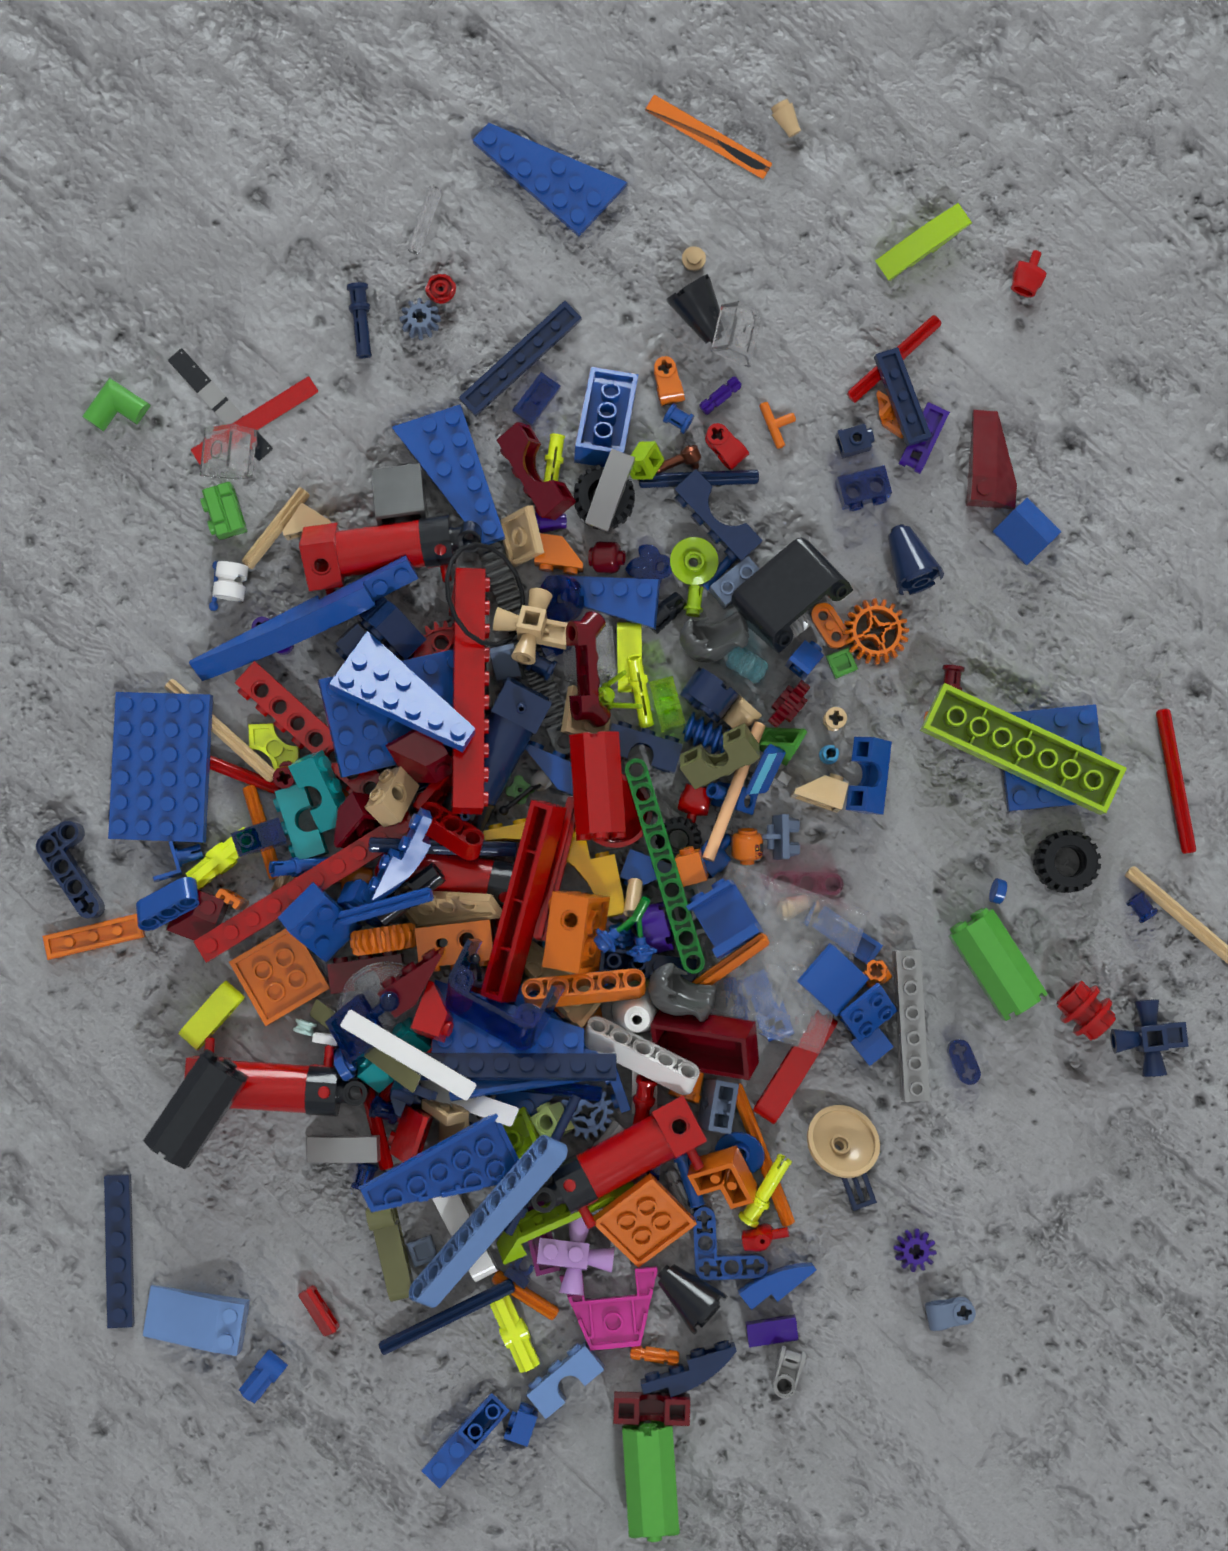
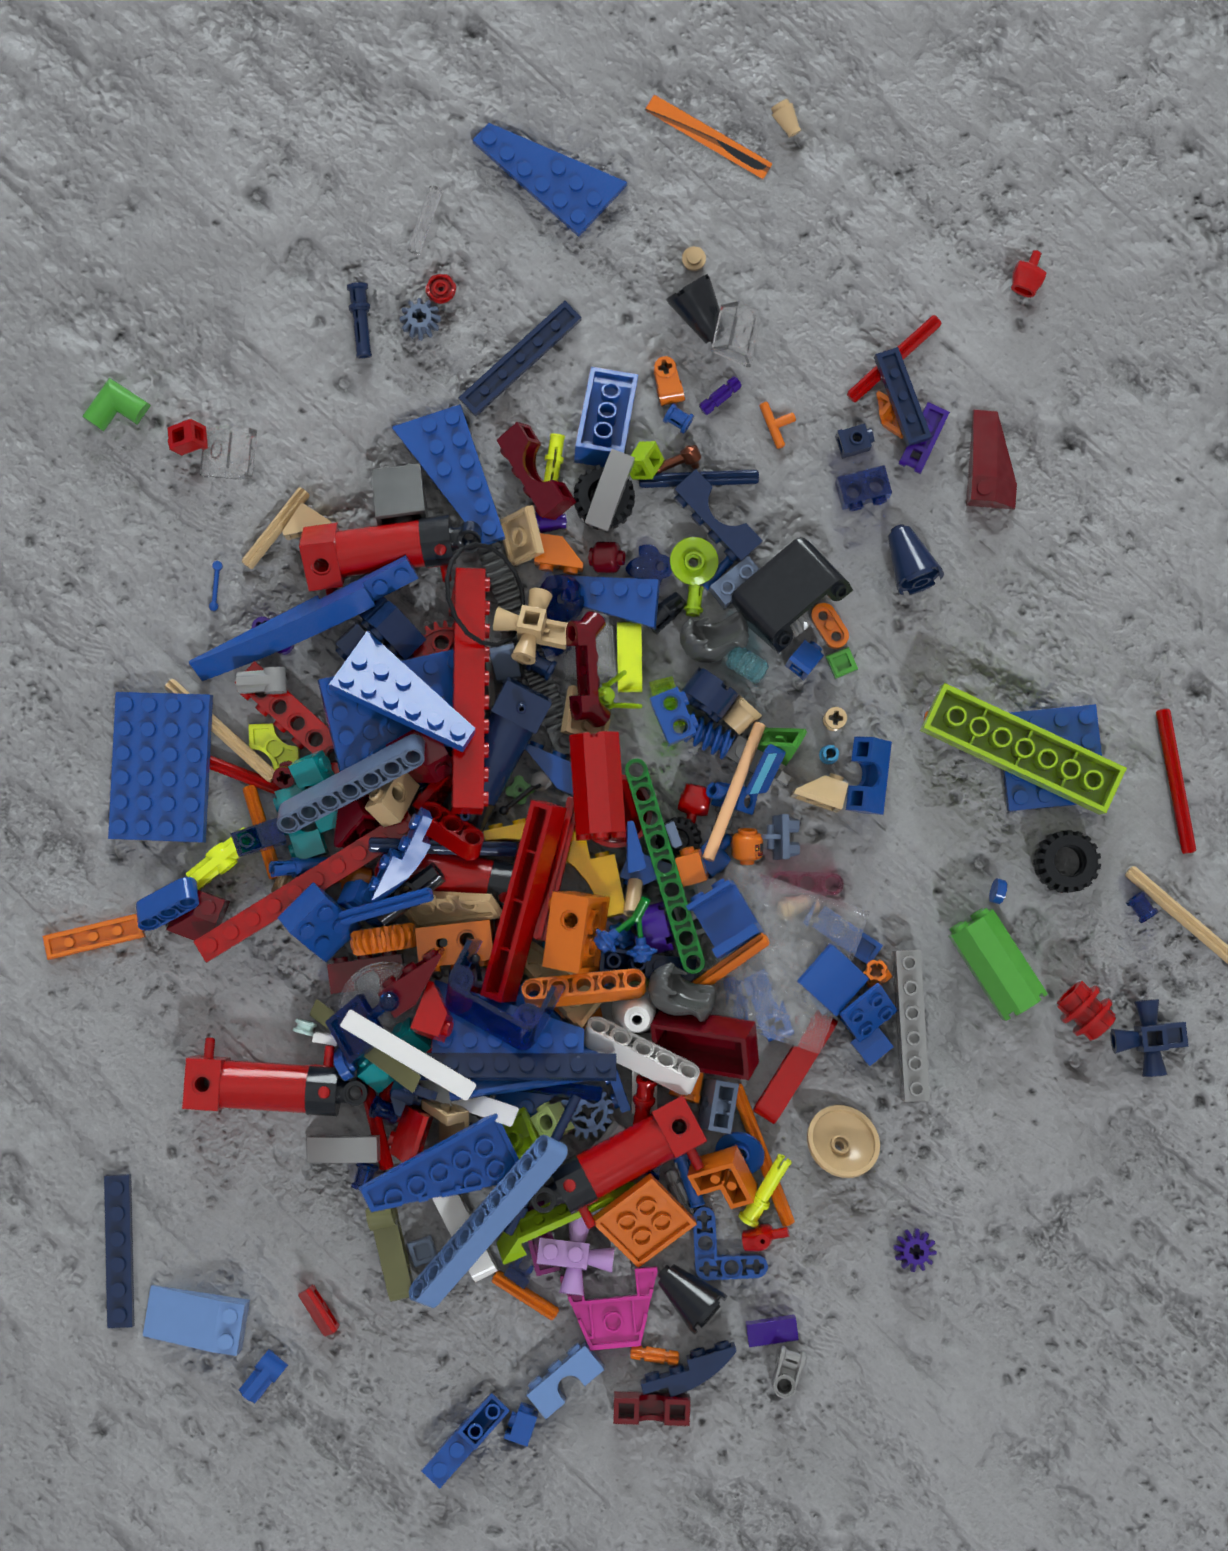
(74, 872): dark blue beam -> none
(180, 857): blue bracket -> none
(187, 437): none -> red brick
(196, 1109): black brick -> none
(211, 1015): neon yellow beam -> none
(213, 396): sticker -> none
(223, 510): bright green brick -> none
(230, 581): white wheel -> none
(233, 898): orange tile -> none
(269, 680): none -> light grey piece
(272, 409): red sticker -> none
(279, 976): orange plate -> none
(351, 783): none -> sand blue beam
(446, 1317): dark blue axle -> none
(515, 1334): neon yellow piece -> none
(536, 399): clear blue plate -> none
(635, 856): none -> blue slope
(638, 682): neon yellow pin -> none
(650, 1480): bright green brick -> none
(665, 750): dark blue arch -> none
(667, 718): none -> blue brick
(673, 834): none -> sand blue tile
(703, 767): olive arch -> none
(728, 448): red piece -> none
(775, 1282): blue slope -> none
(789, 703): dark red gear -> none
(863, 1203): dark blue tile -> none
(873, 621): orange gear -> none
(923, 241): lime slope -> none
(946, 1314): sand blue piece -> none
(952, 675): dark red bush -> none
(969, 1059): clear blue beam -> none
(1026, 531): blue slope -> none

